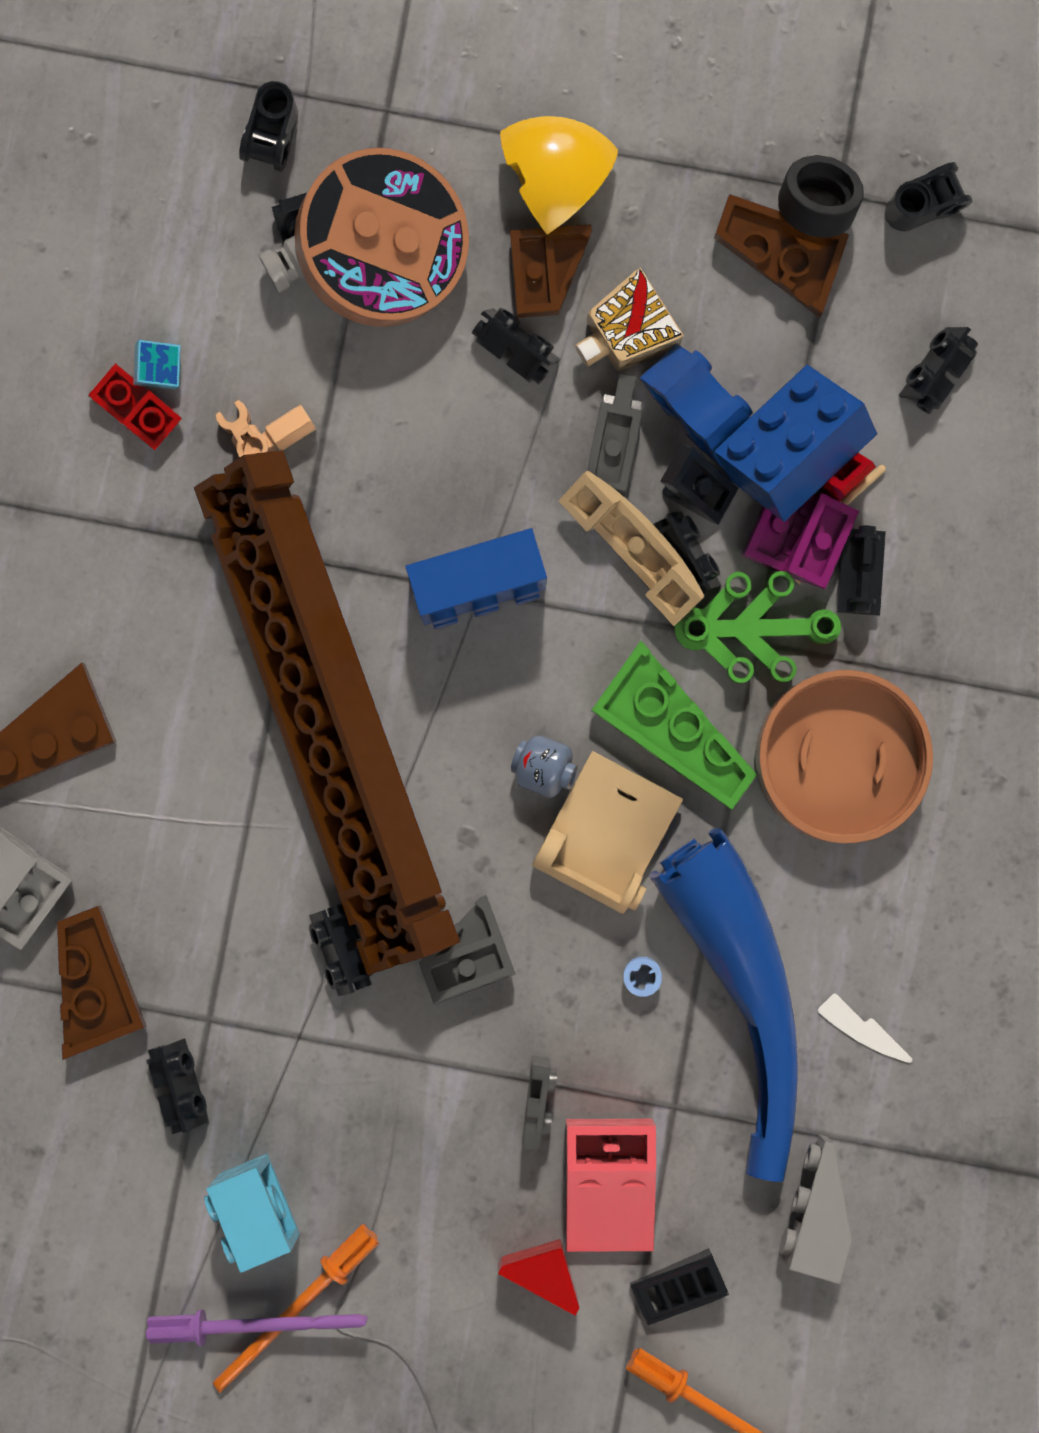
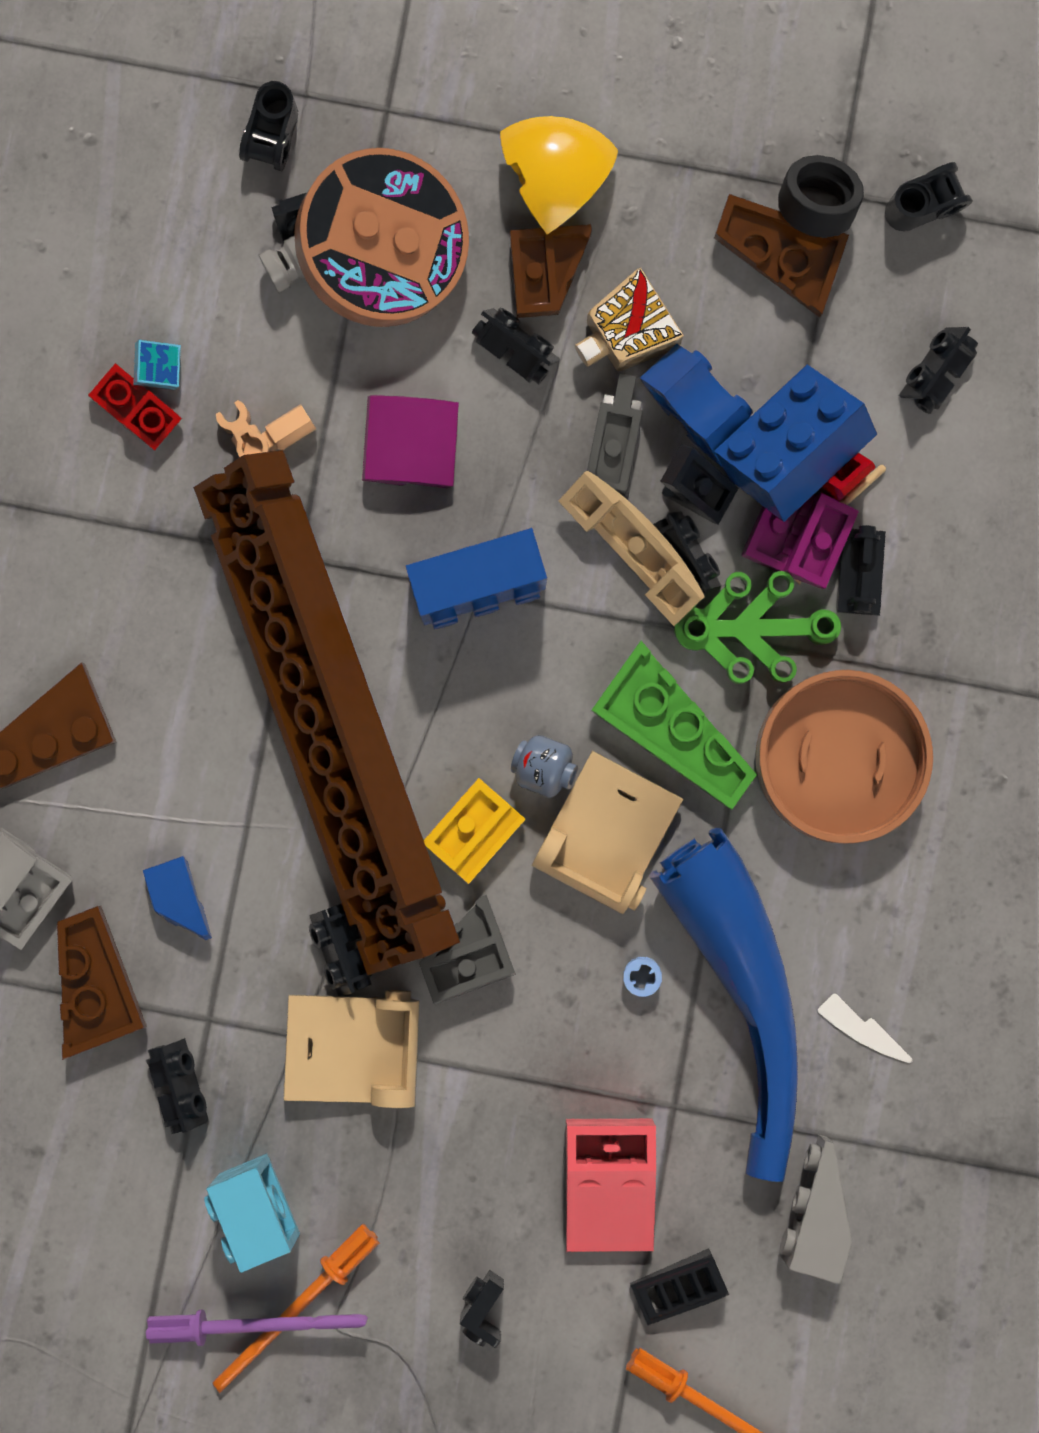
(176, 897): none -> blue slope
(358, 1049): none -> tan door
(410, 441): none -> magenta slope
(473, 830): none -> yellow plate
(480, 1299): none -> black bracket
(537, 1122): dark grey wing -> none
(544, 1273): red slope -> none

